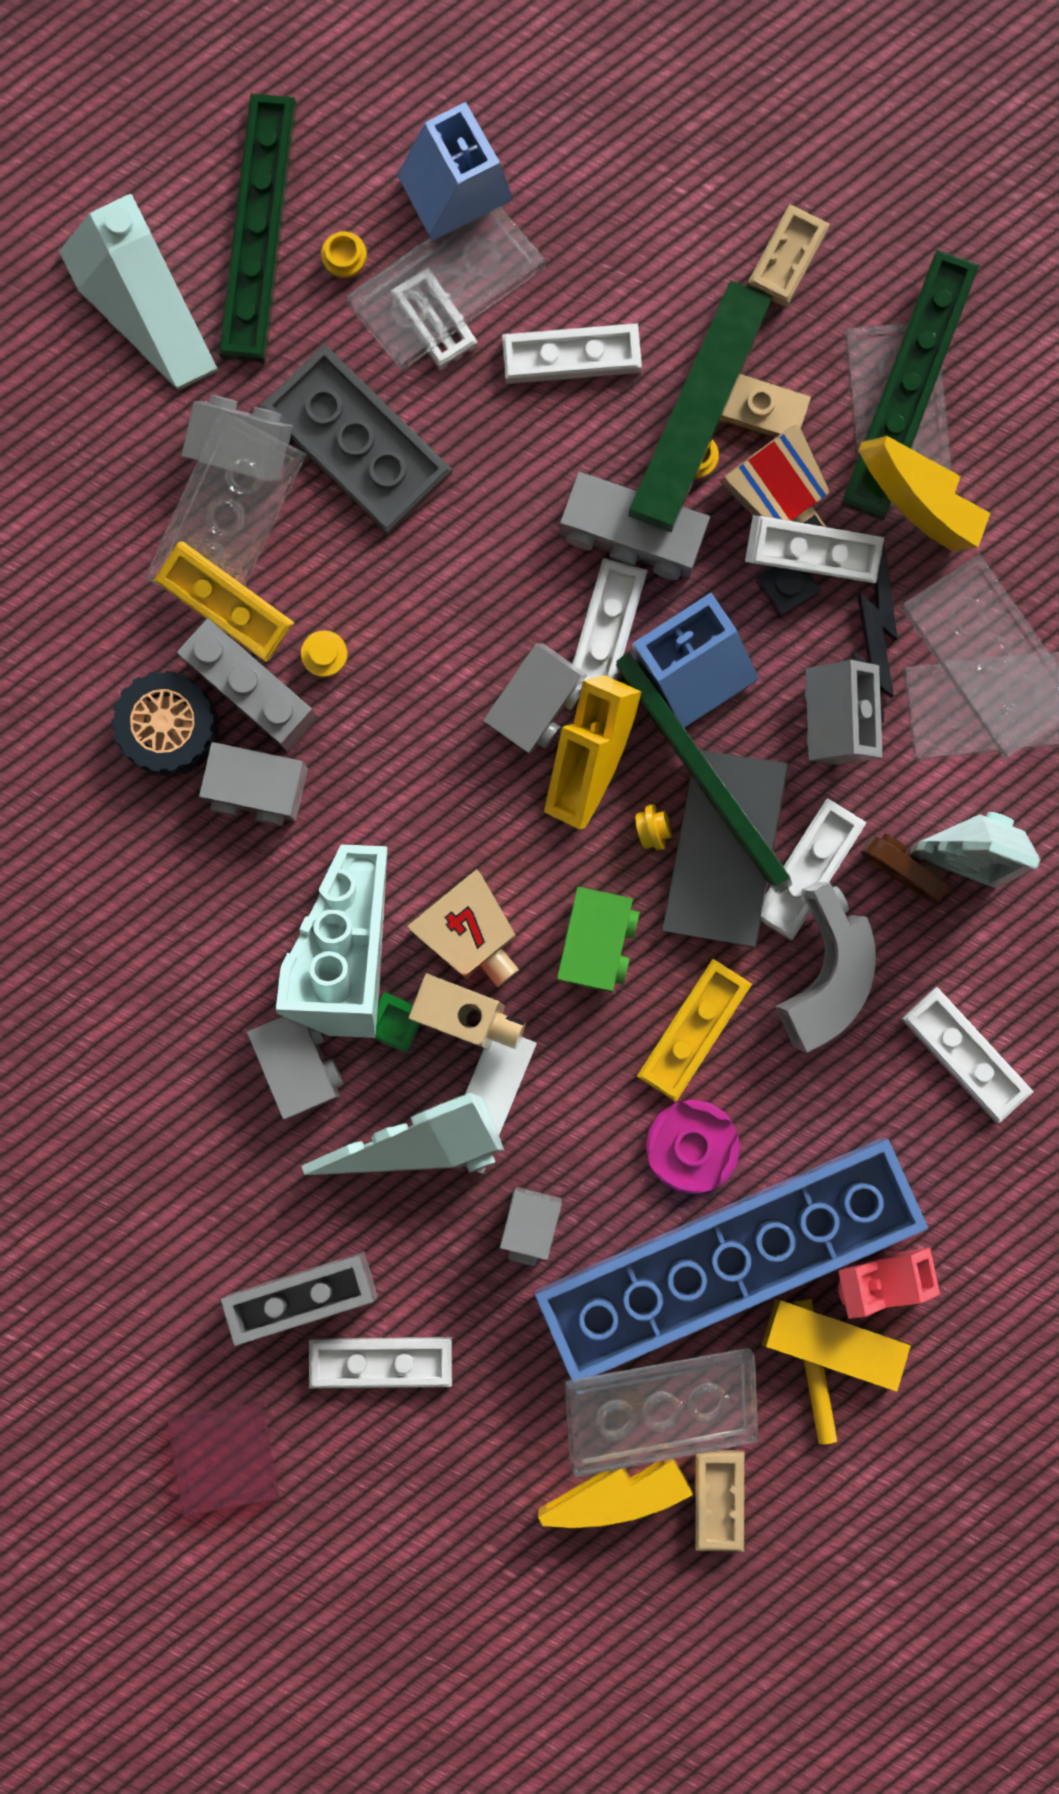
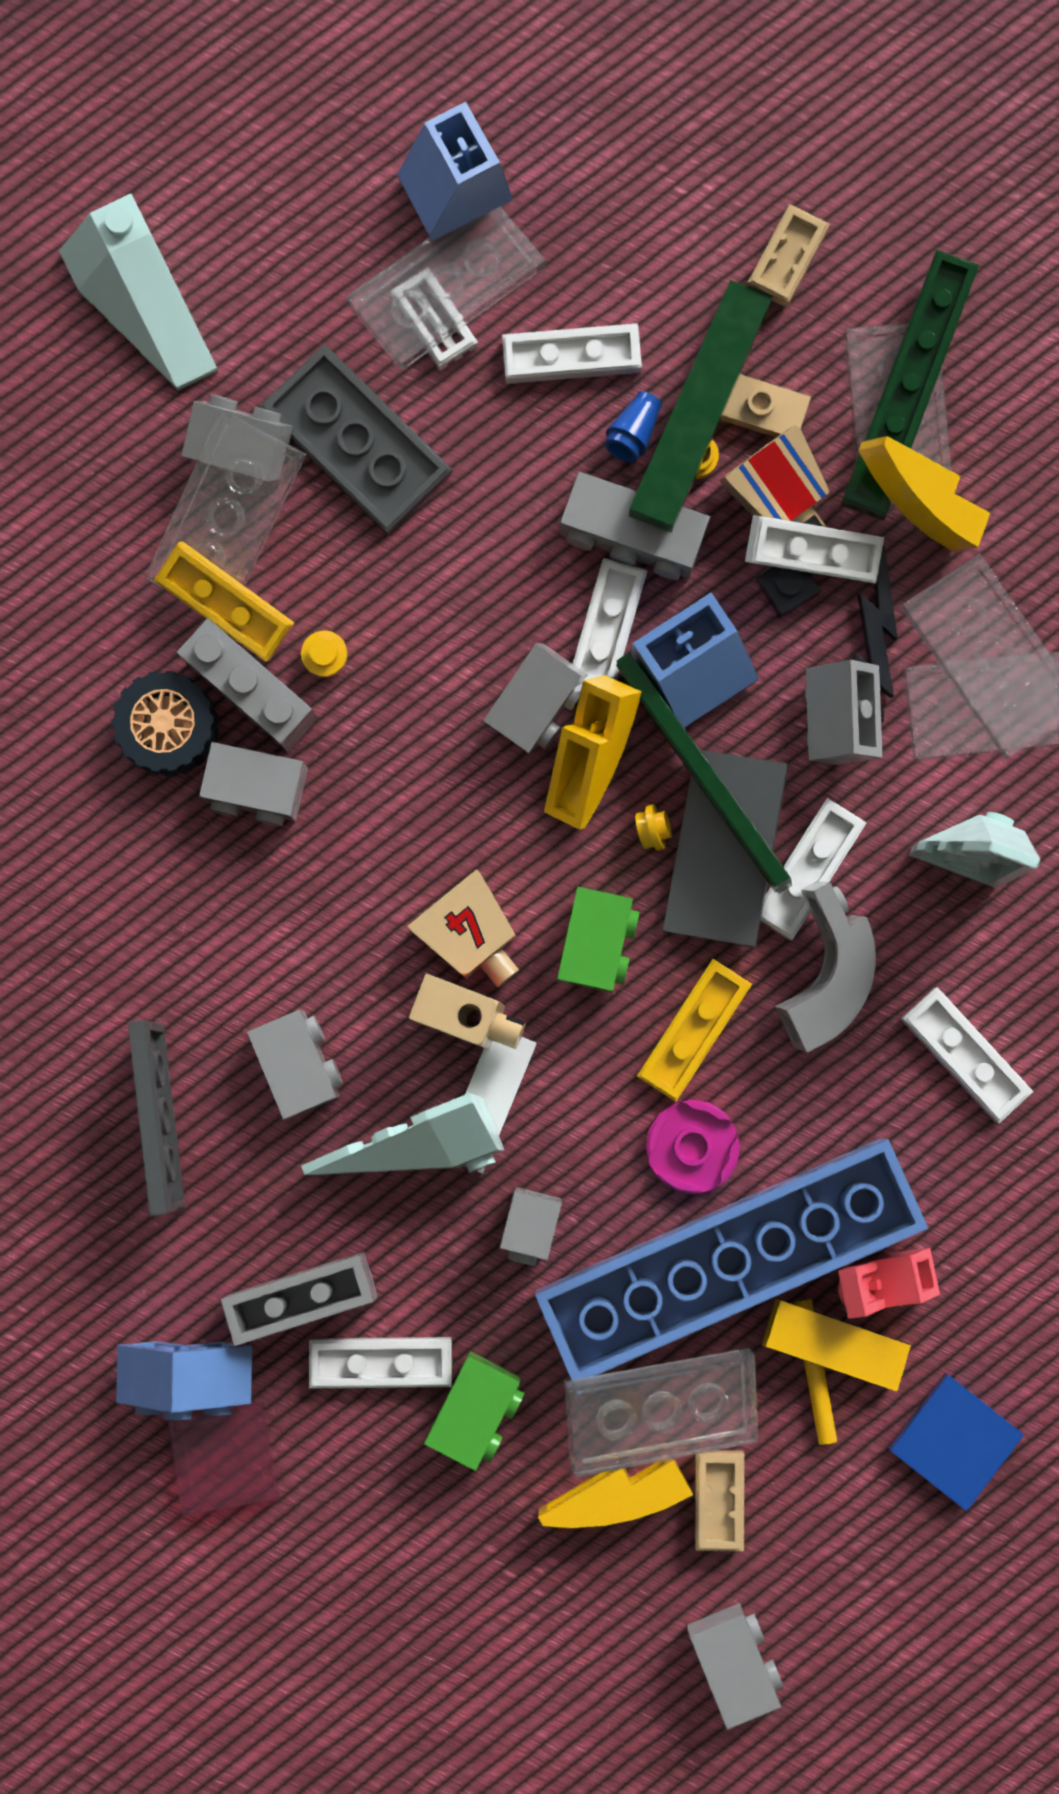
(156, 1117): none -> dark grey tile
(183, 1378): none -> medium blue brick
(257, 228): dark green tile -> none
(336, 961): light aqua wedge -> none
(344, 254): yellow plate -> none
(394, 1023): green tile -> none
(474, 1411): none -> bright green brick
(633, 428): none -> blue cone
(733, 1665): none -> light grey brick
(890, 857): reddish brown plate -> none
(955, 1441): none -> blue tile

